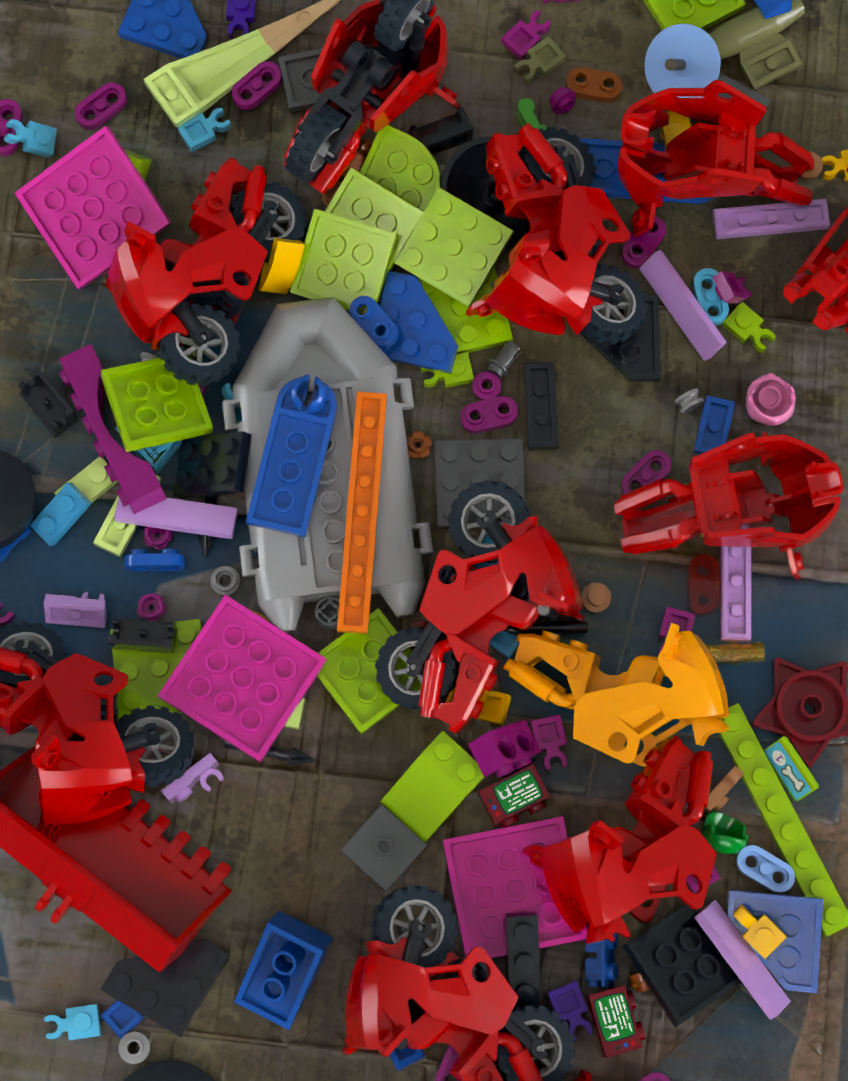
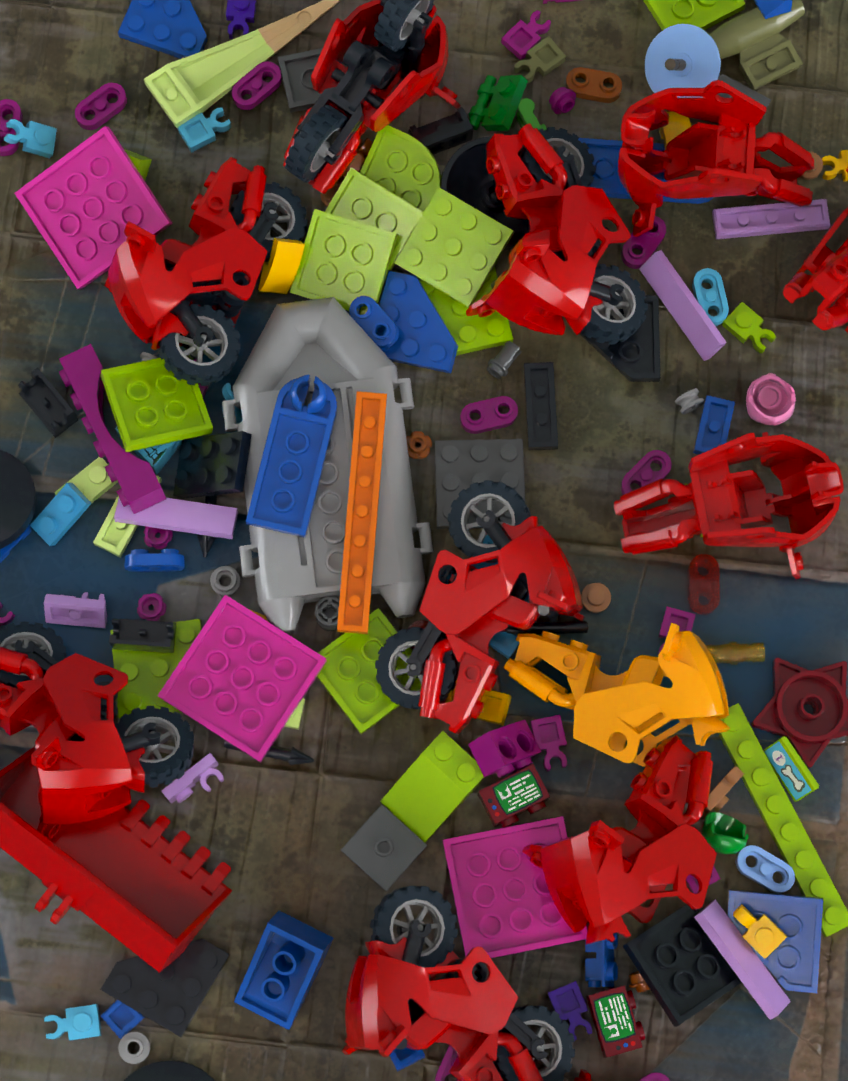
(460, 373): lime plate -> none
(482, 393): magenta plate -> none
(503, 104): none -> green plate
(523, 957): black plate -> none
(730, 288): magenta plate -> none
(735, 593): lavender tile -> none

